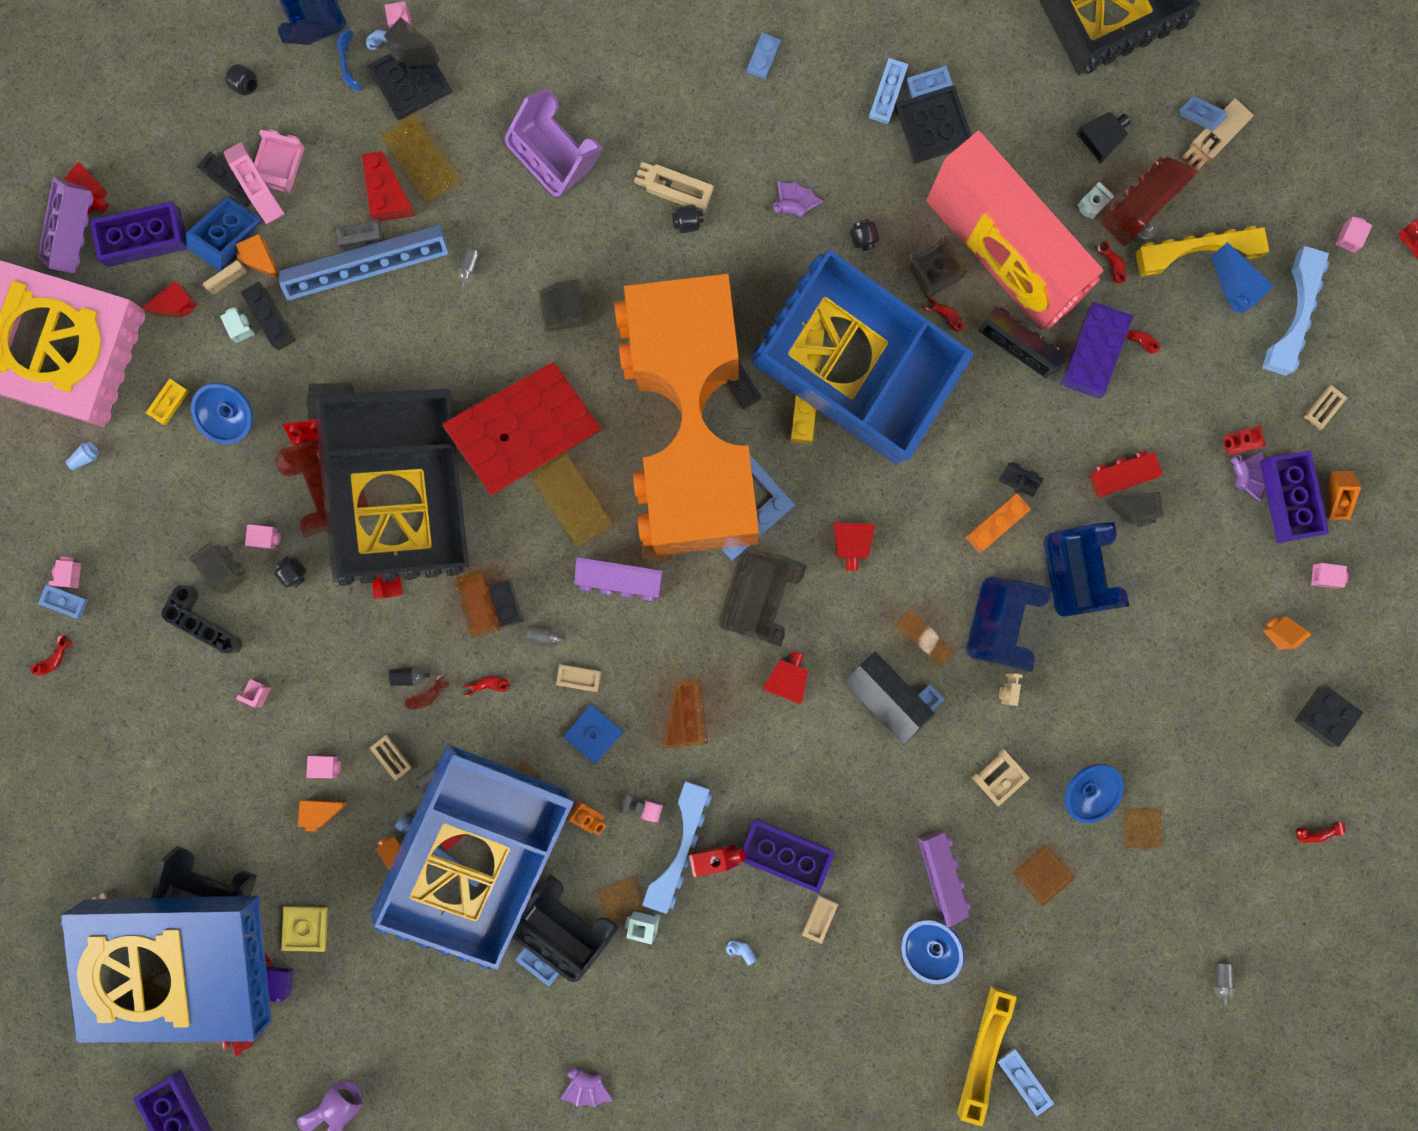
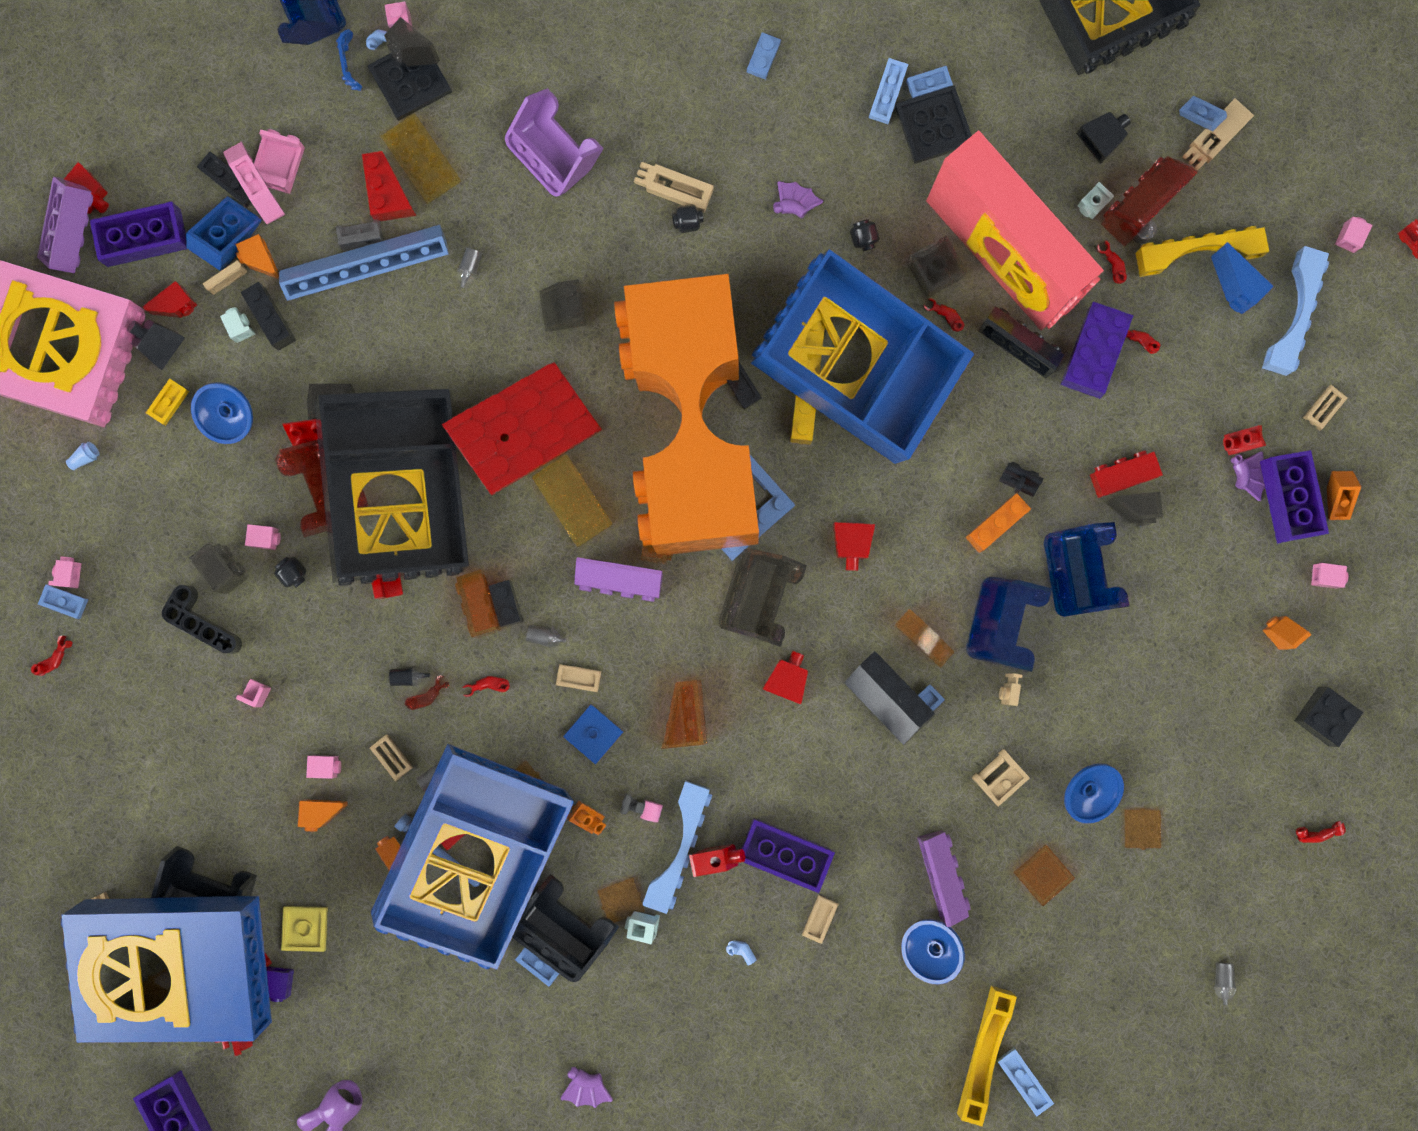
(155, 341): none -> black torso
(241, 80): black head -> none

